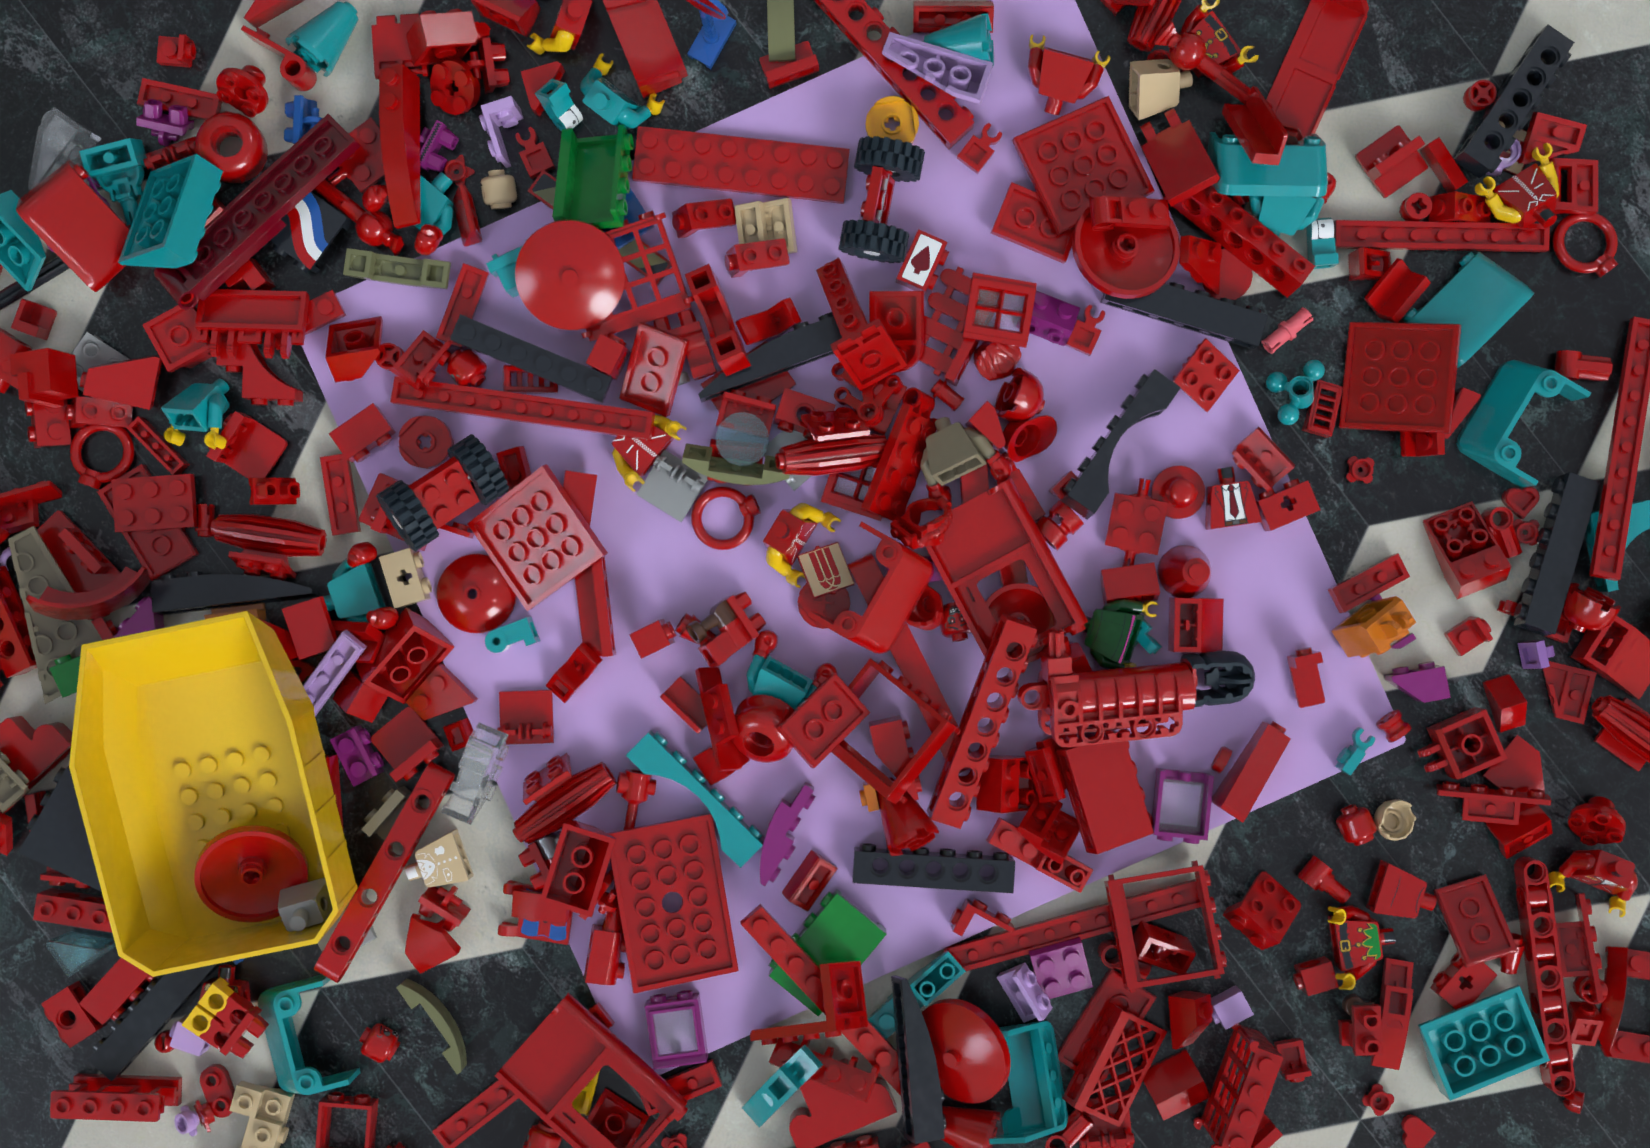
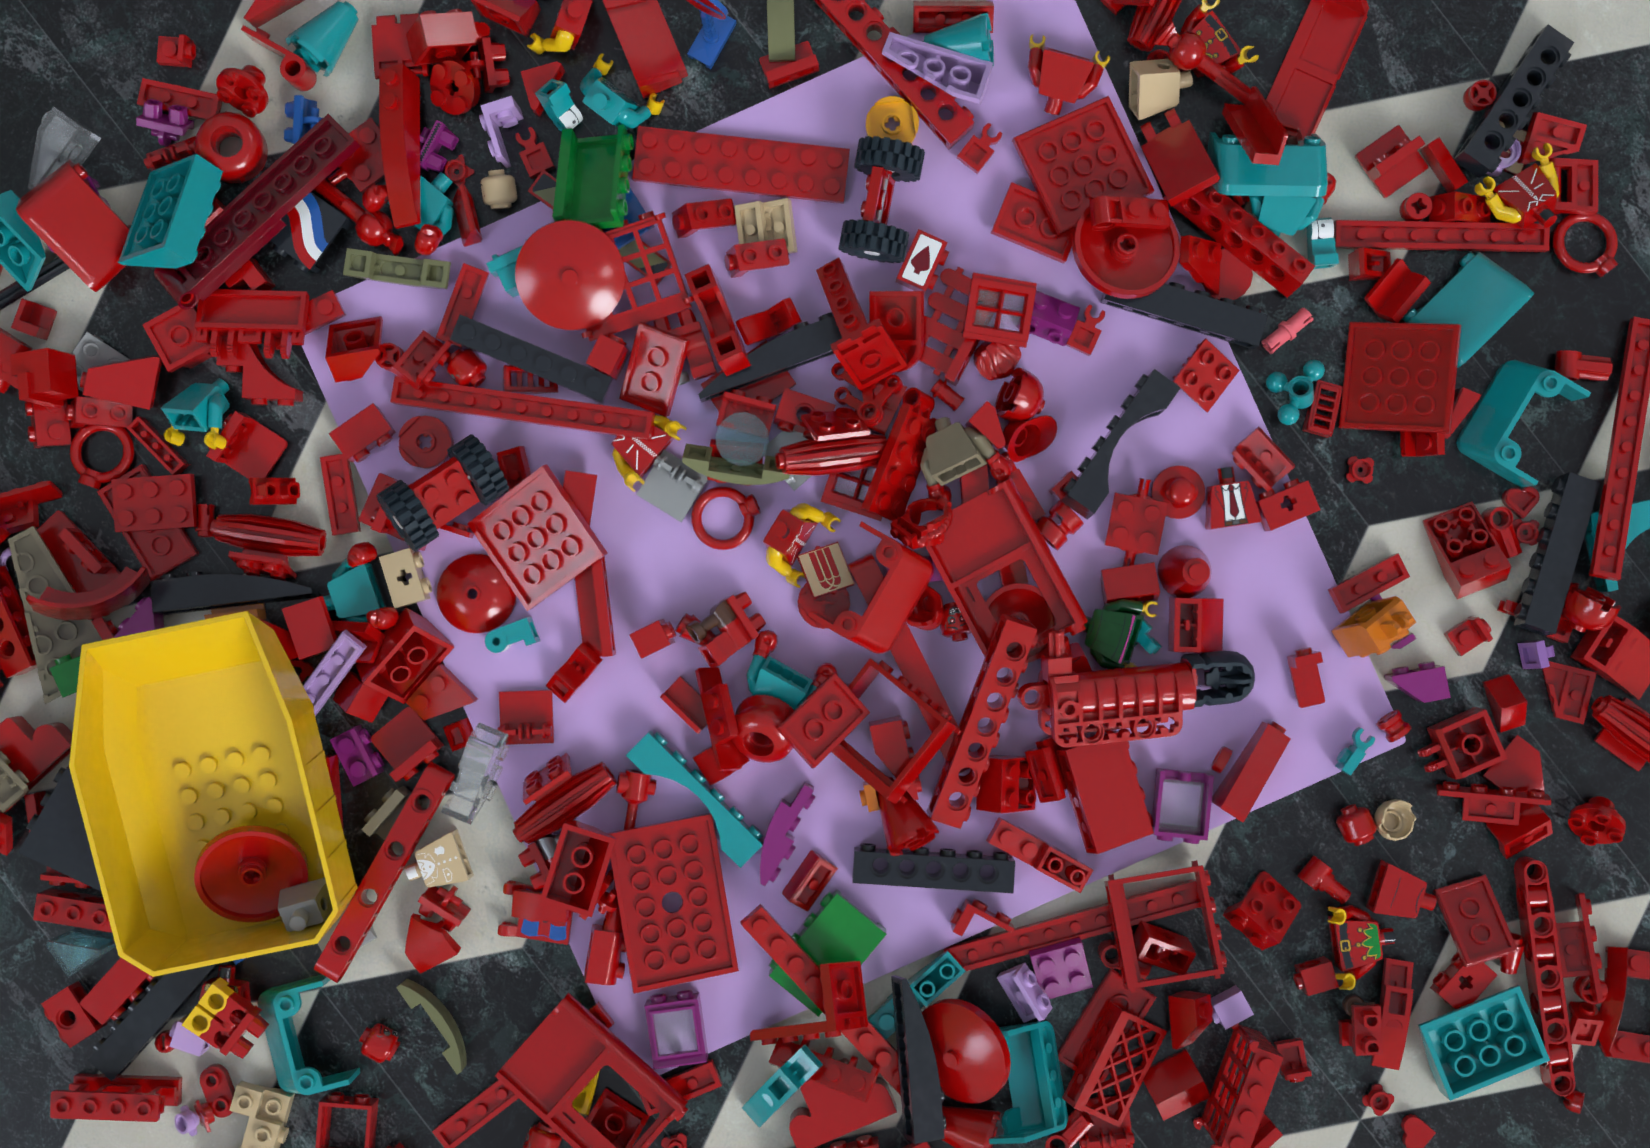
(118, 171): teal brick -> none
(1049, 829): red slope -> none
(1600, 871): red torso -> none

